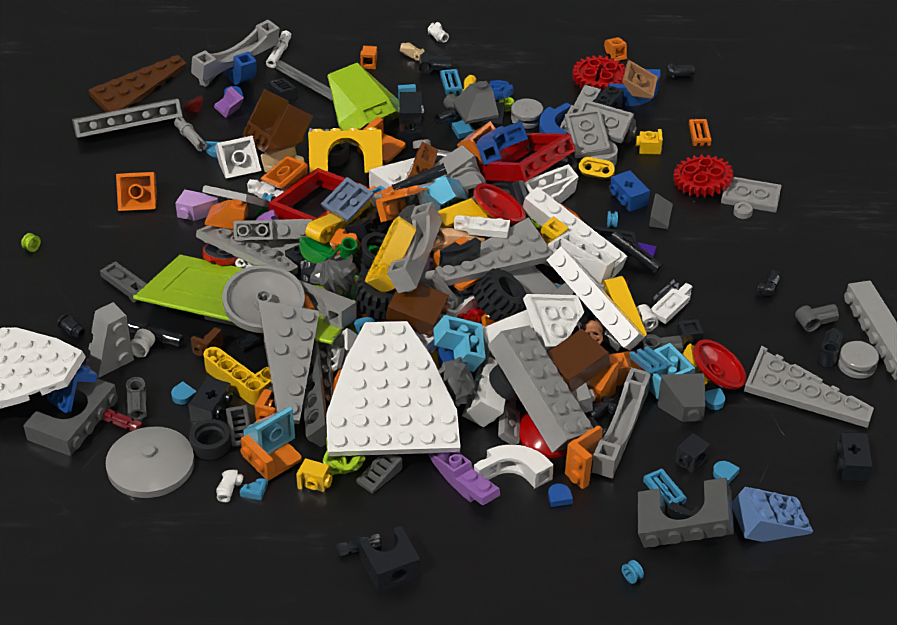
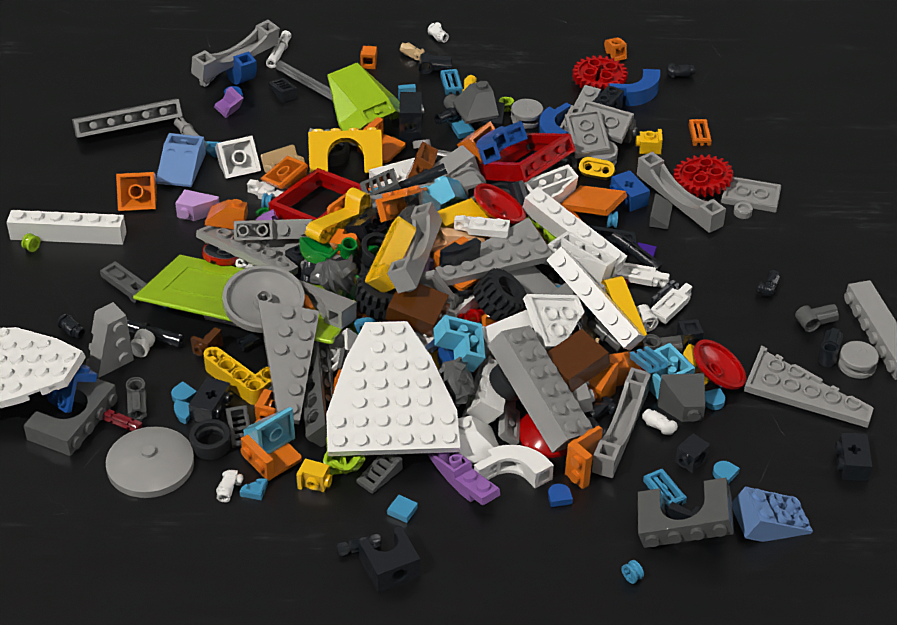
(67, 226): none -> white brick
(137, 85): reddish brown wing -> none
(181, 160): none -> medium blue slope
(182, 411): none -> dark azure tile
(194, 105): clear red slope -> none
(235, 195): light grey tile -> none
(270, 130): reddish brown windscreen -> none
(347, 199): sand blue slope -> none
(384, 176): none -> dark grey slope
(402, 508): none -> dark azure tile
(475, 438): none -> white slope
(501, 89): blue tile -> none
(552, 229): yellow brick -> none
(594, 200): none -> orange tile
(594, 326): nougat wheel -> none
(639, 80): medium nougat slope -> none
(643, 275): none -> white hinge
(659, 422): none -> white arm
(707, 214): none -> light grey arch

